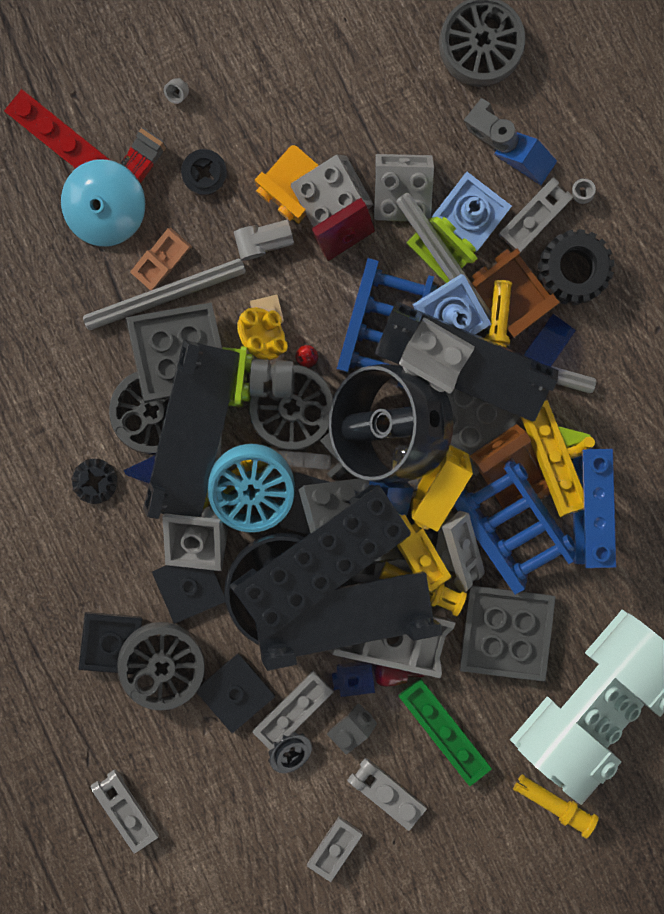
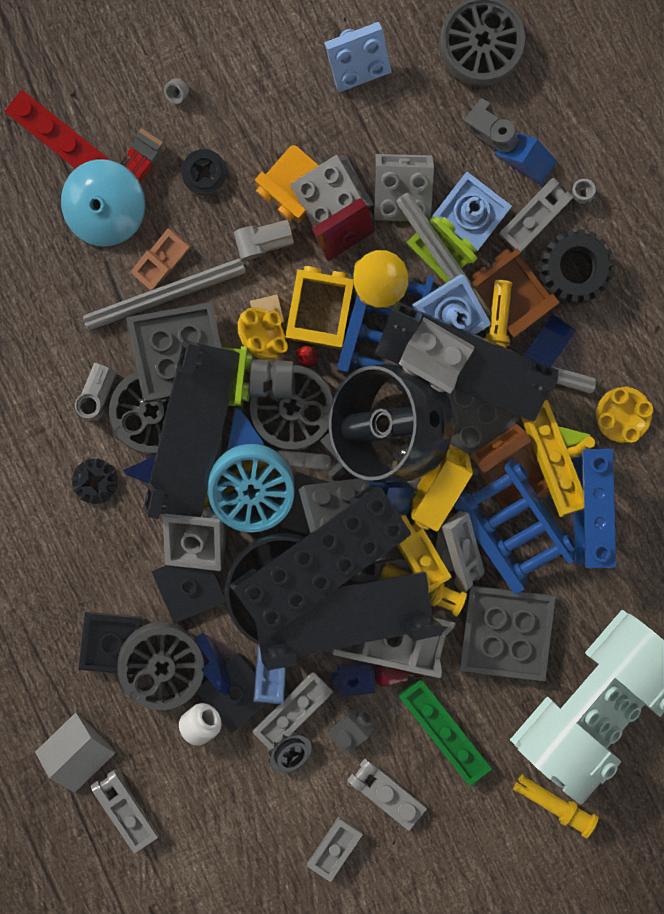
(74, 753): none -> light grey slope
(97, 389): none -> light grey piece
(200, 724): none -> white head
(216, 669): none -> clear blue slope
(242, 431): none -> blue slope
(269, 684): none -> medium blue plate
(314, 337): none -> yellow window
(358, 56): none -> light blue plate
(380, 279): none -> yellow dish
(624, 414): none -> yellow dish

